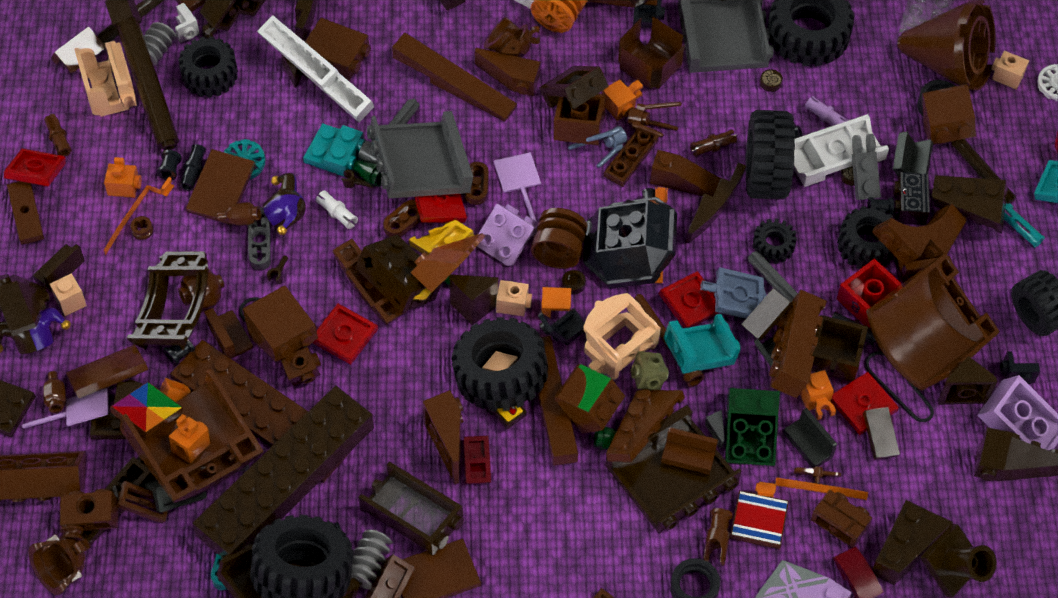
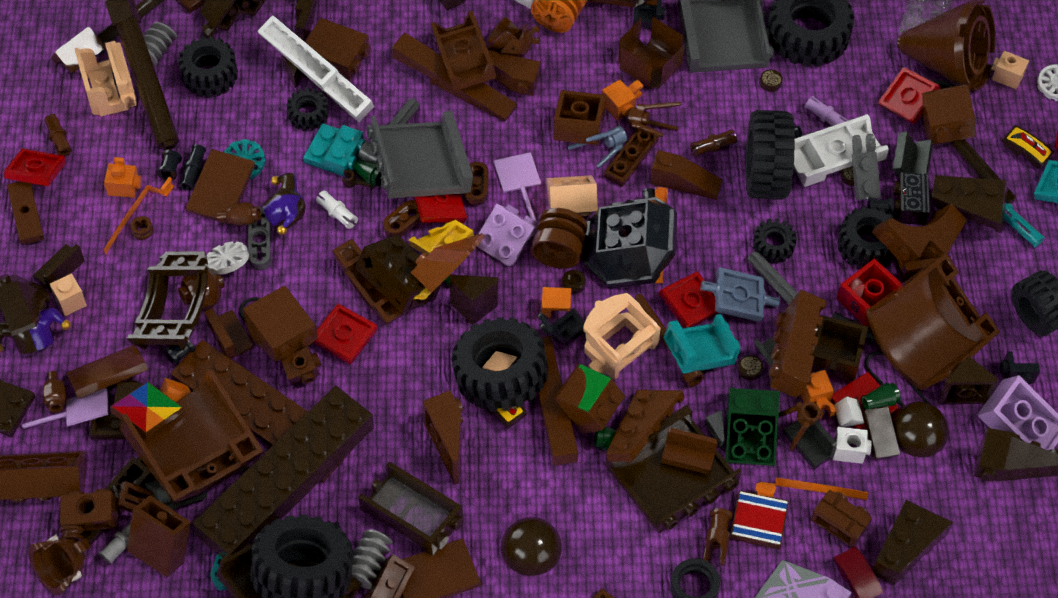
(116, 546): none -> light grey pin
(158, 536): none -> reddish brown brick
(187, 23): white bracket -> none
(189, 438): orange brick -> none
(227, 257): none -> white wheel
(277, 271): dark brown hand -> none
(307, 120): none -> black tyre
(464, 53): none -> reddish brown piece
(477, 459): dark red slope -> none
(513, 298): light nougat brick -> none
(531, 546): none -> dark brown piece
(573, 193): none -> light nougat slope
(575, 84): dark brown window -> none
(649, 371): olive brick -> none
(712, 207): dark brown slope -> none
(750, 367): none -> dark brown tile
(766, 314): panel -> none
(806, 416): none -> reddish brown plant
(816, 472): reddish brown piece -> none
(847, 453): none -> white brick
(848, 412): none -> white slope
(883, 396): none -> dark green cone
(905, 95): none -> red plate
(920, 429): none -> dark brown piece
(955, 561): dark brown plant -> none
(1024, 142): none -> slope

